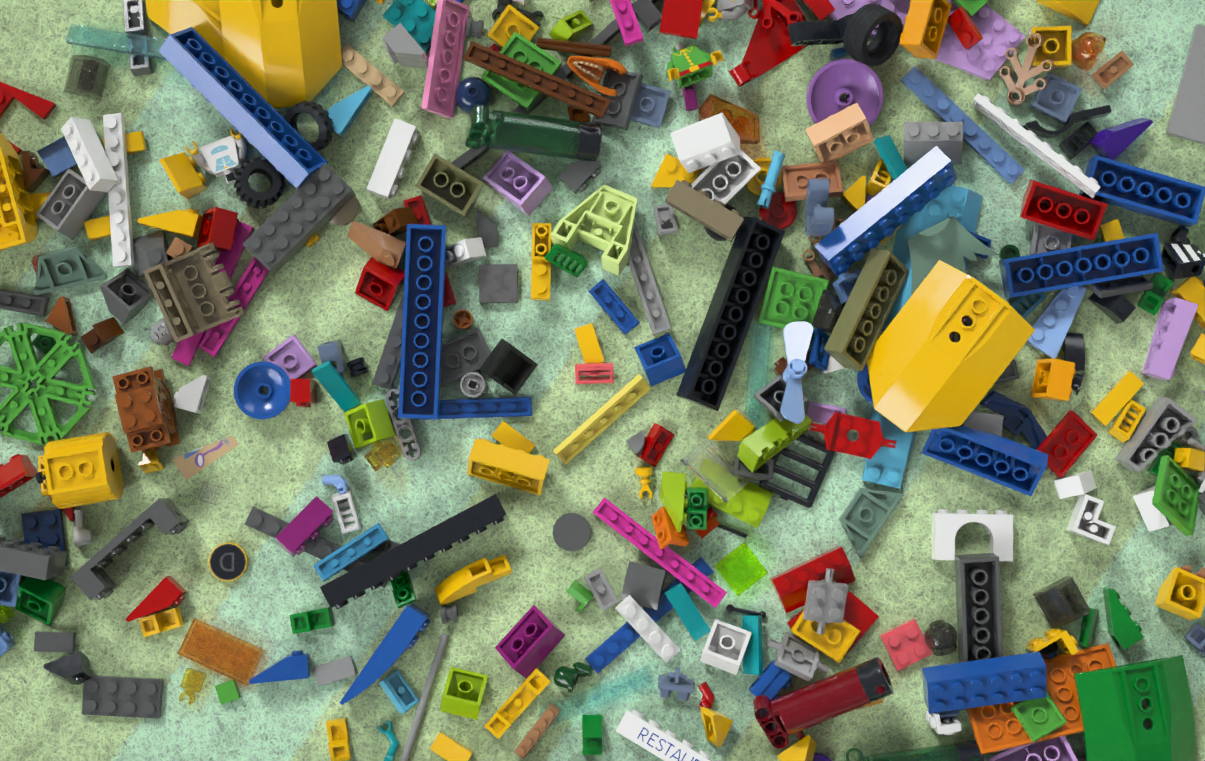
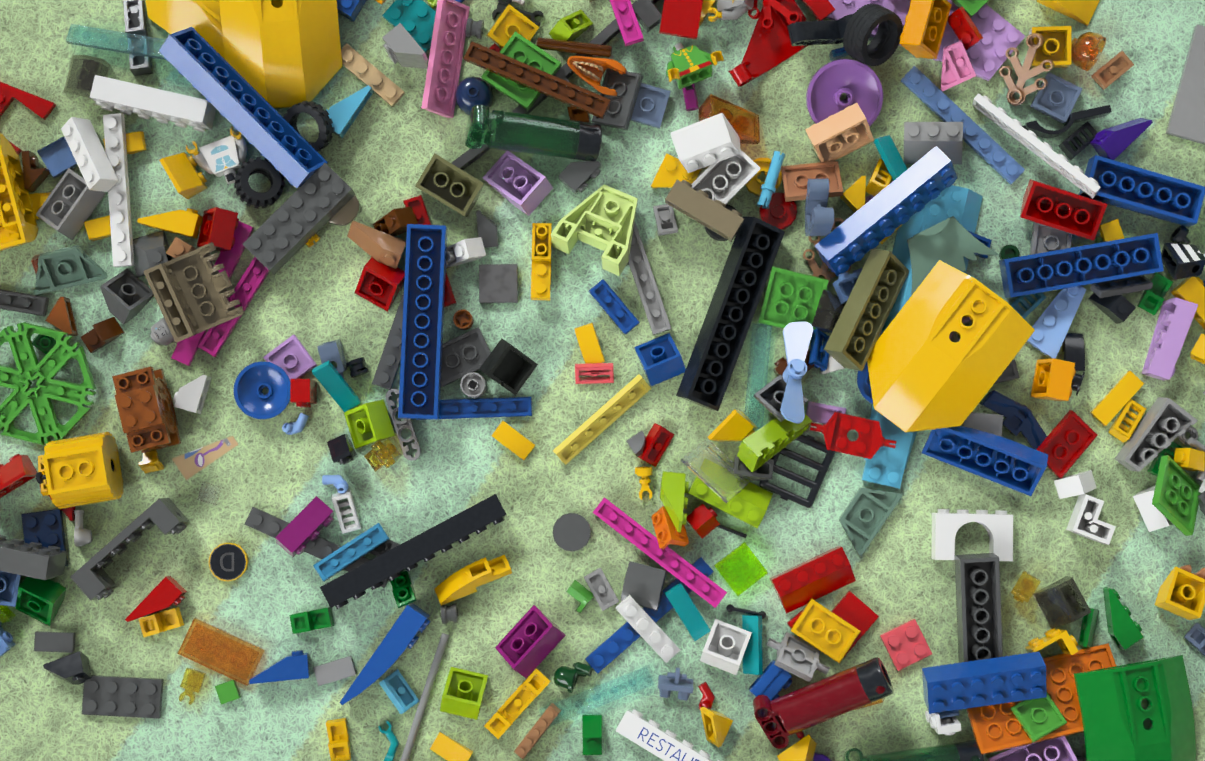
(153, 103): none -> white brick
(297, 426): none -> light blue arm
(392, 159): white brick -> none
(507, 466): yellow slope -> none
(572, 267): green slope -> none
(697, 508): green slope -> none
(825, 601): light grey plate -> none
(941, 638): clear smoke piece -> none
(955, 66): none -> bright pink wing
(1025, 587): none -> clear yellow bracket
(1049, 651): dark blue tile -> none

